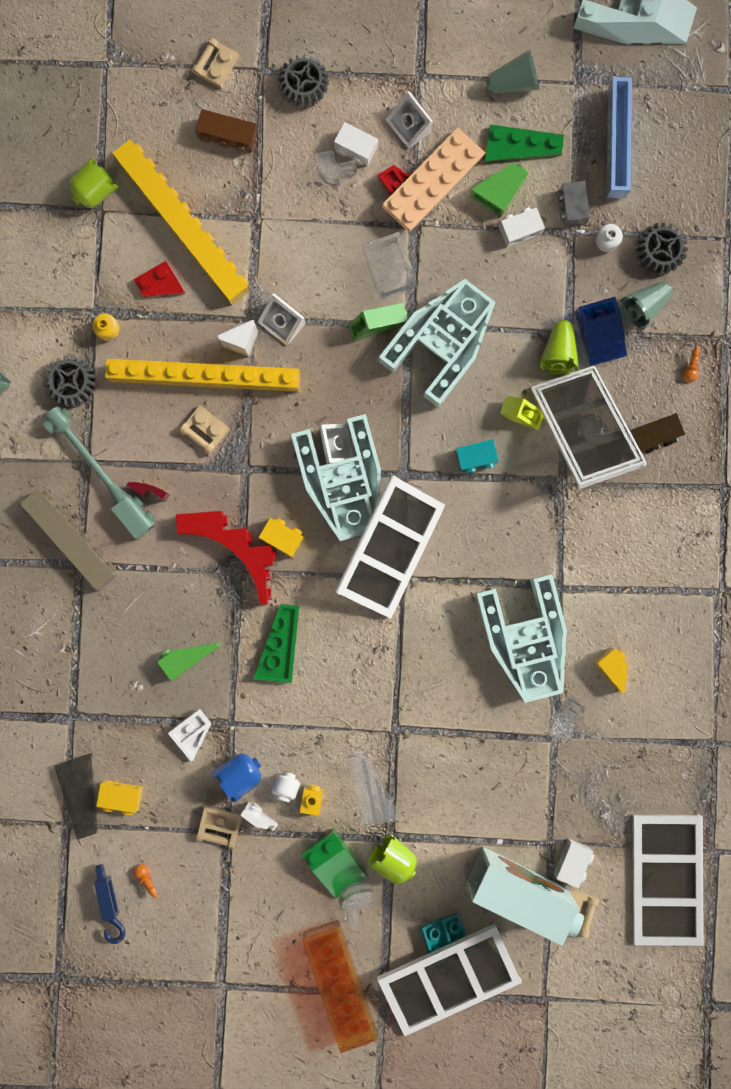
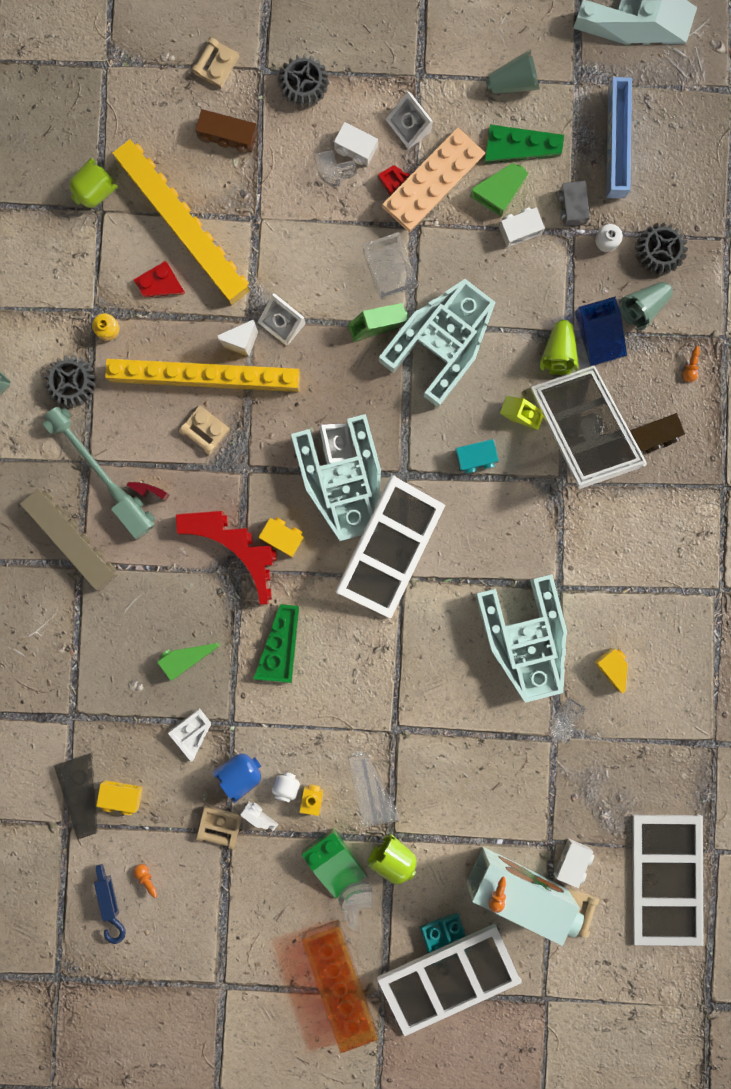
(498, 898): none -> orange bar

